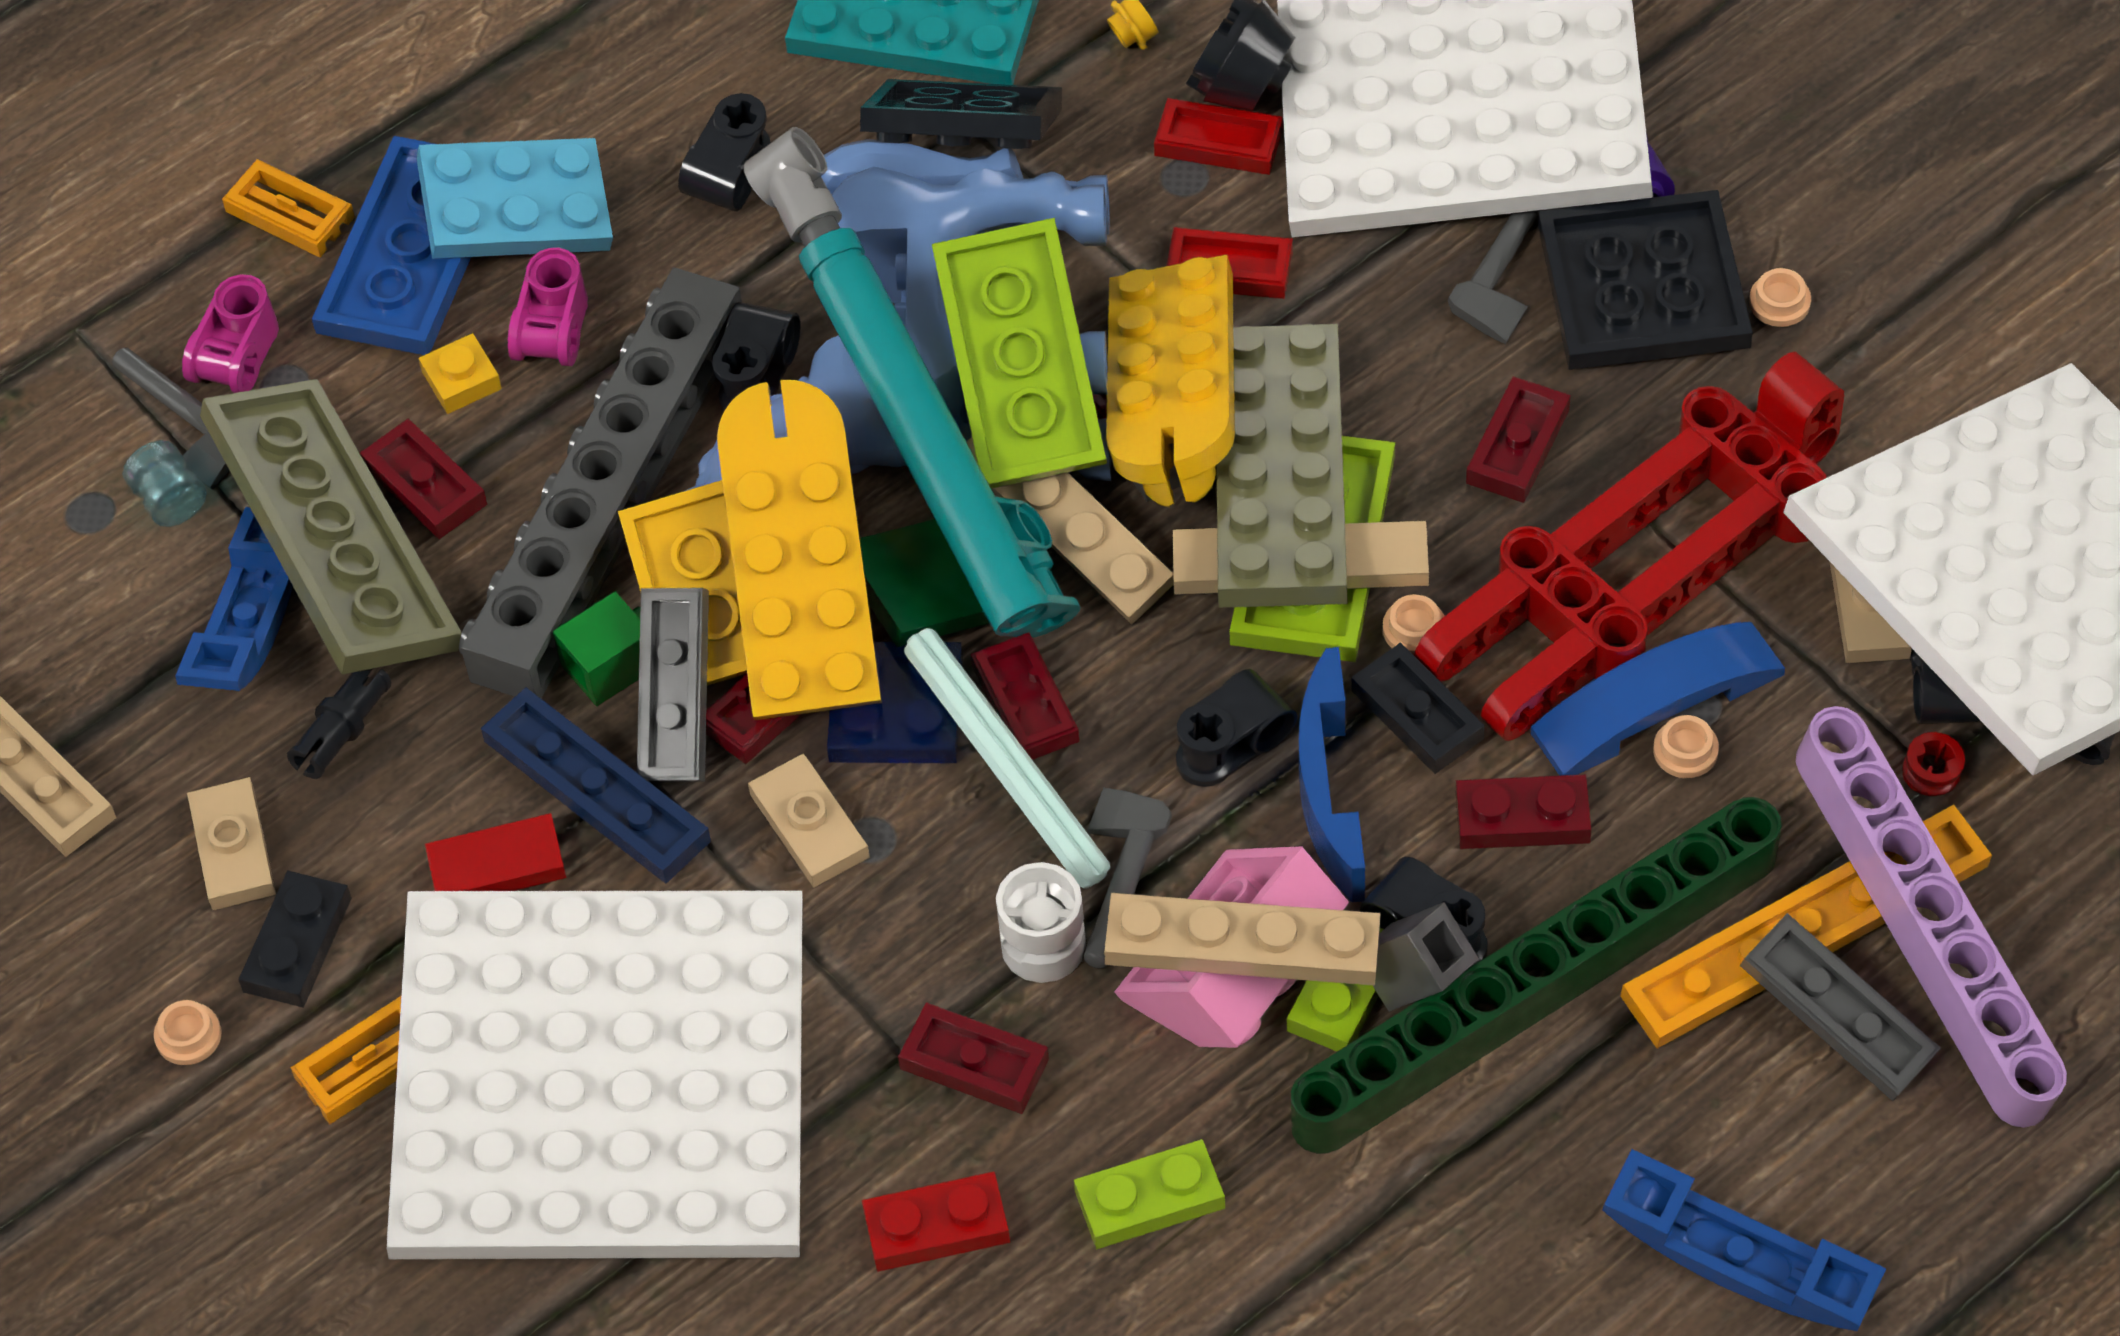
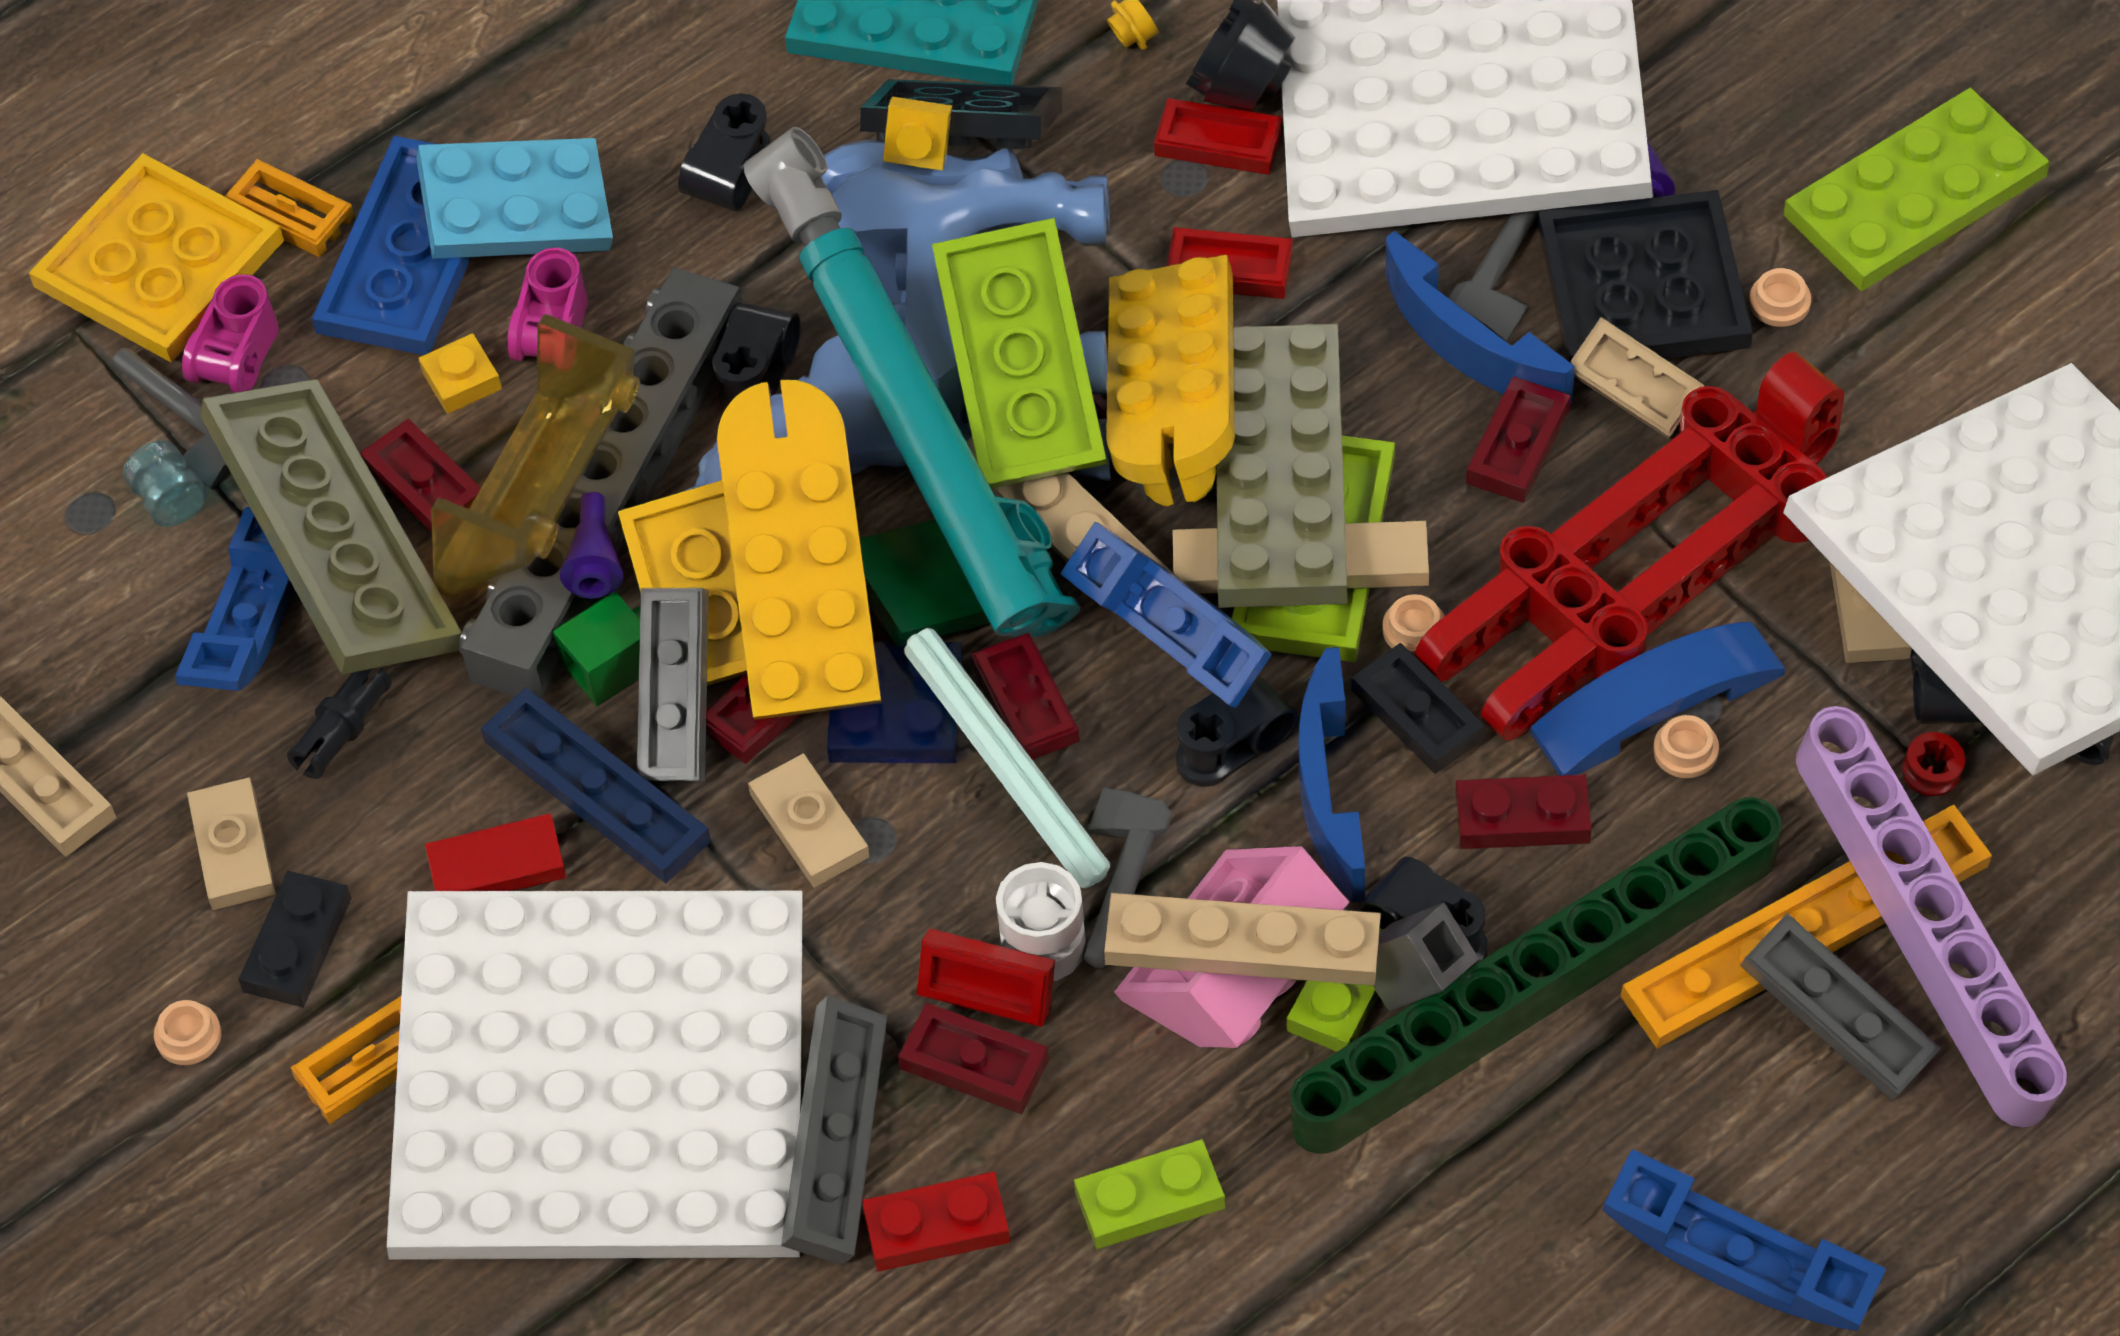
(154, 255): none -> yellow plate
(515, 514): none -> clear yellow windscreen
(591, 561): none -> dark purple cone
(834, 1131): none -> dark grey plate
(917, 133): none -> yellow plate
(985, 977): none -> red tile
(1167, 613): none -> blue slope
(1460, 336): none -> blue slope
(1633, 377): none -> tan plate
(1916, 189): none -> lime plate

